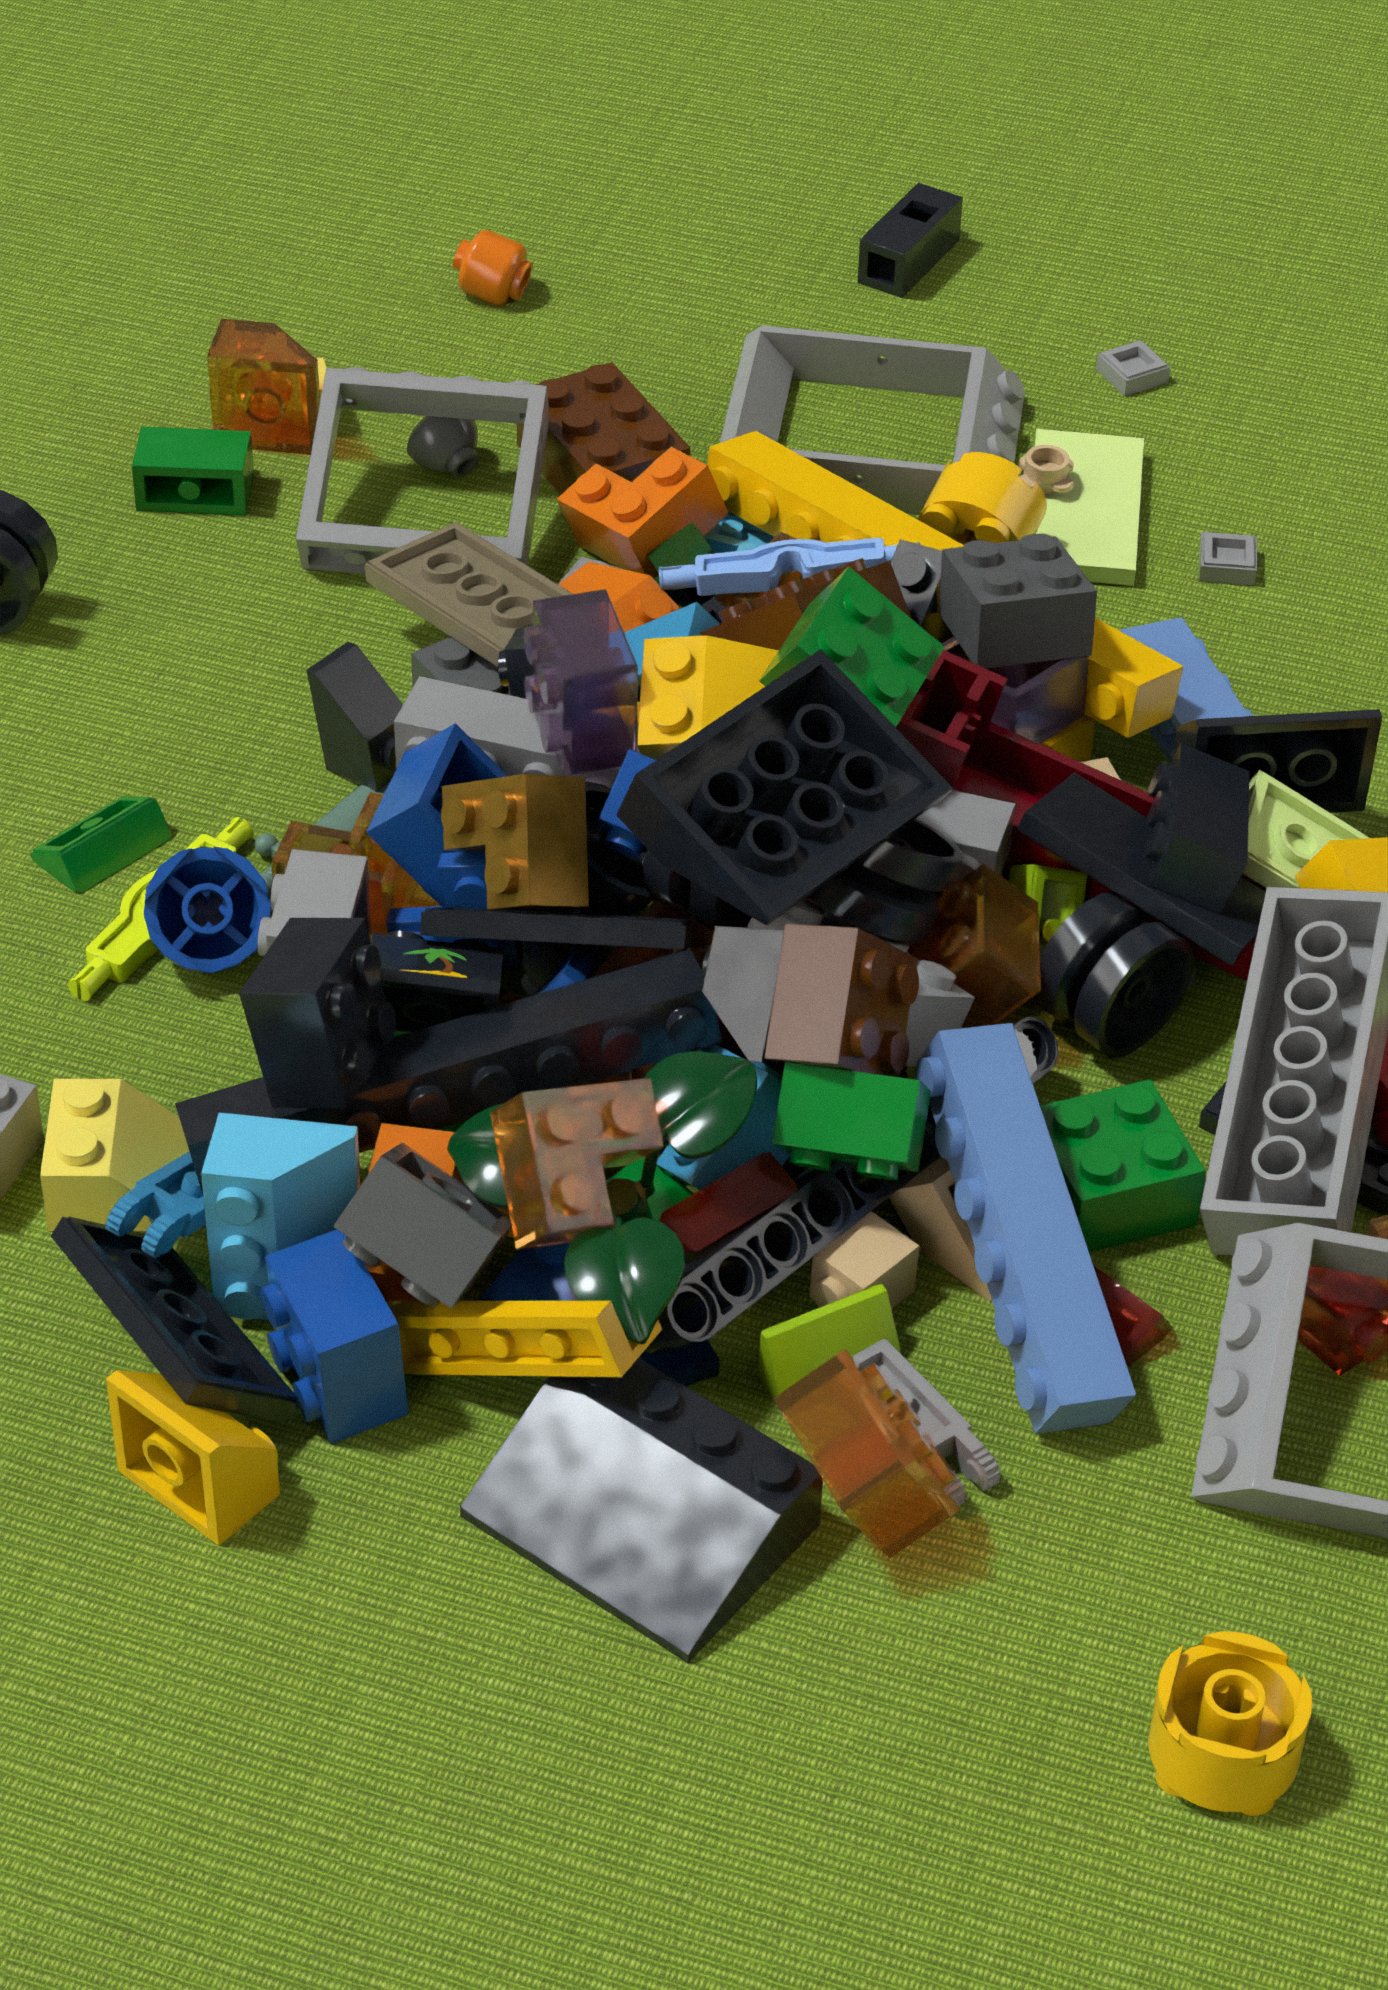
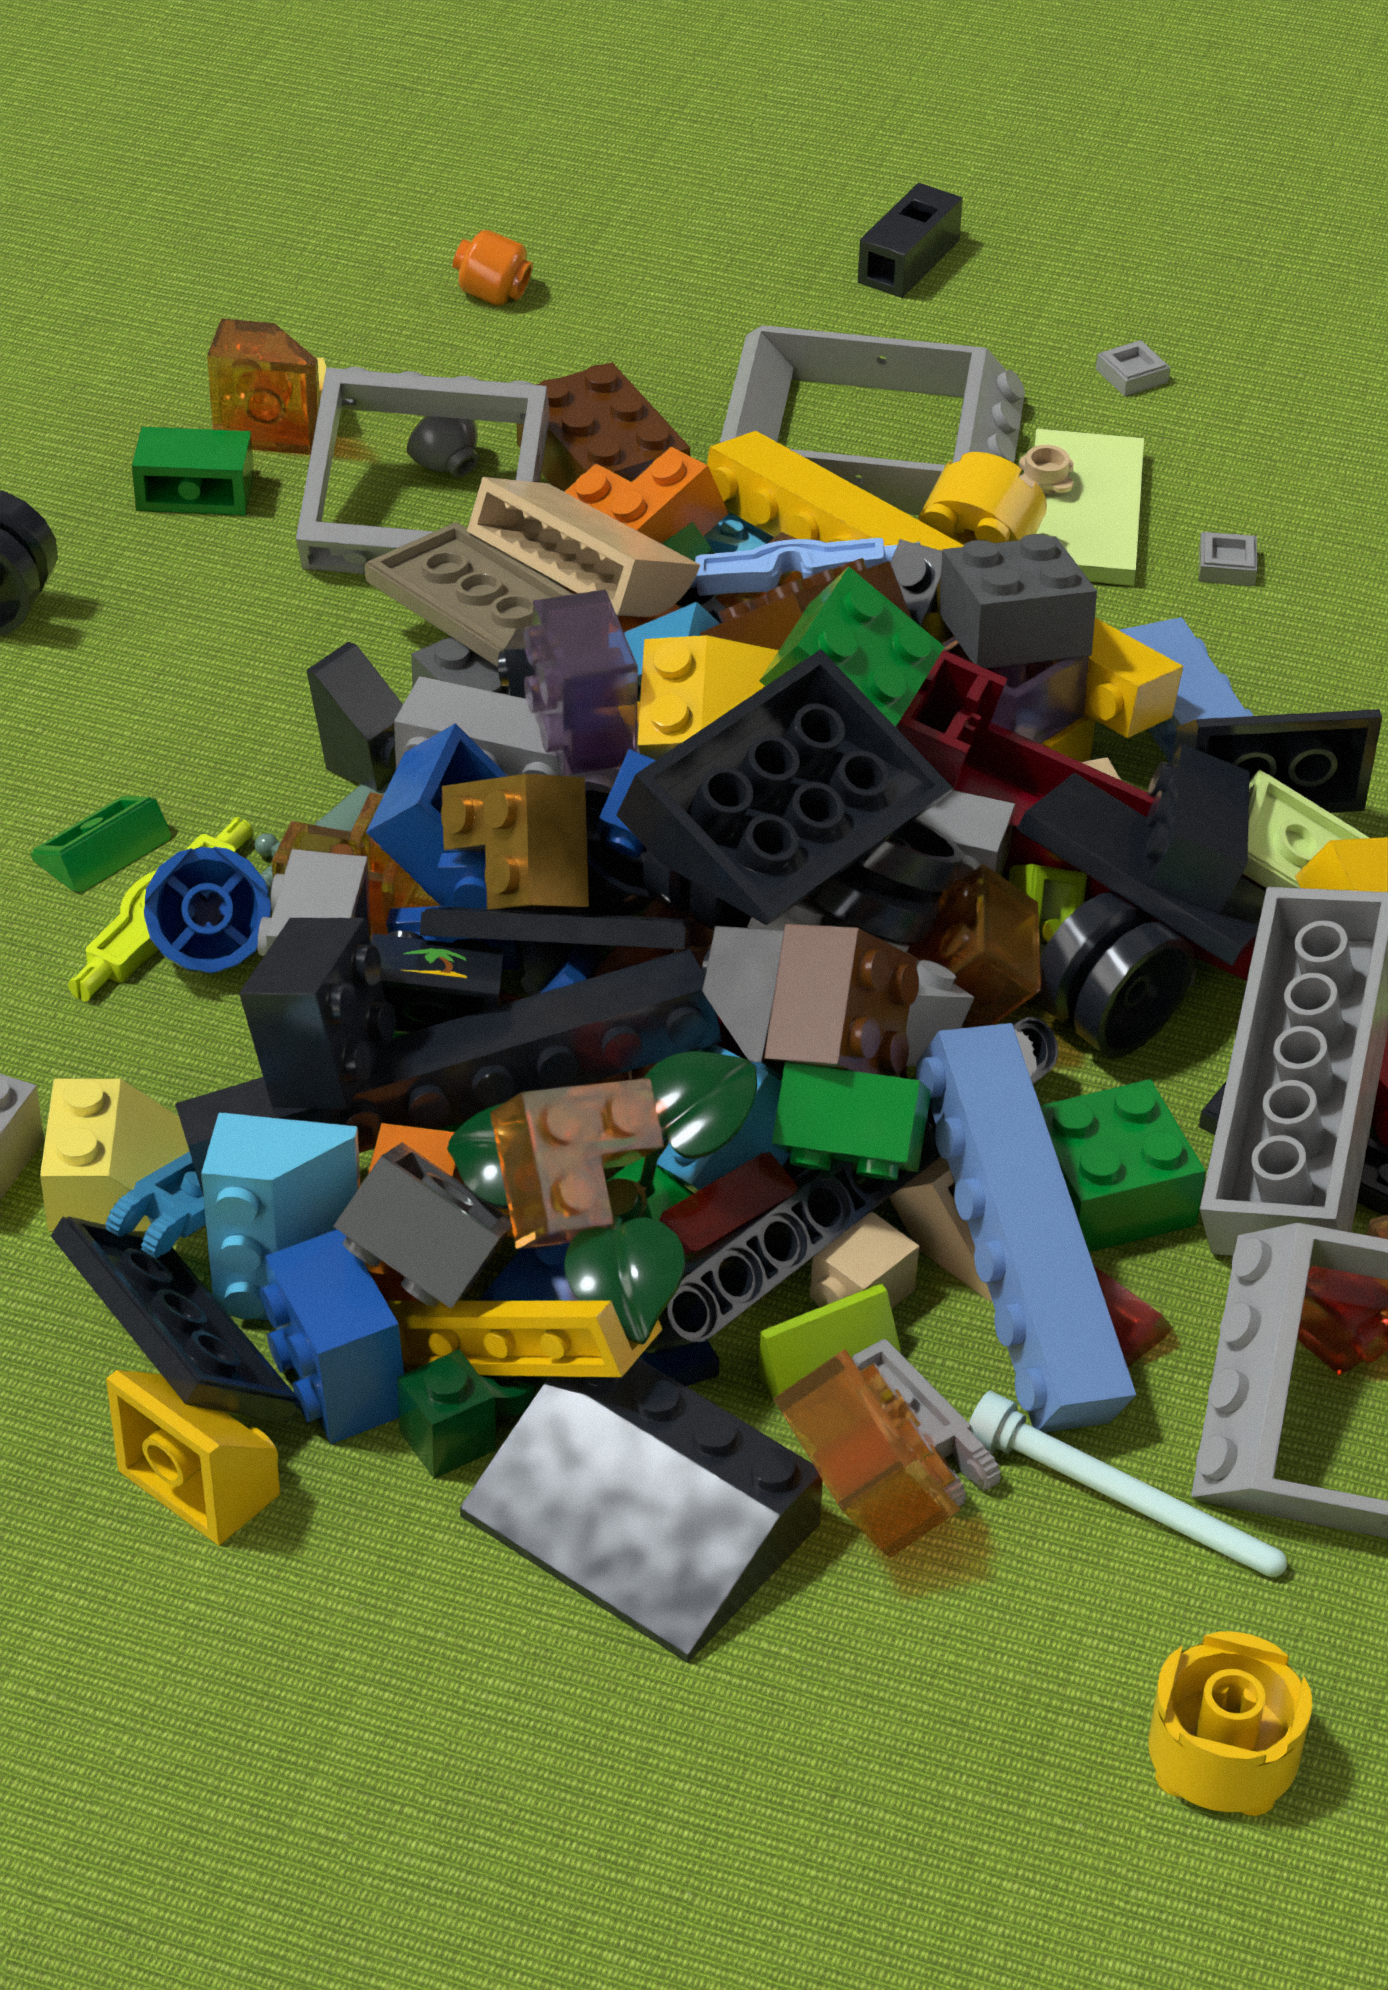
(452, 1411): none -> dark green brick
(580, 546): none -> tan brick
(1003, 1428): none -> light aqua piece

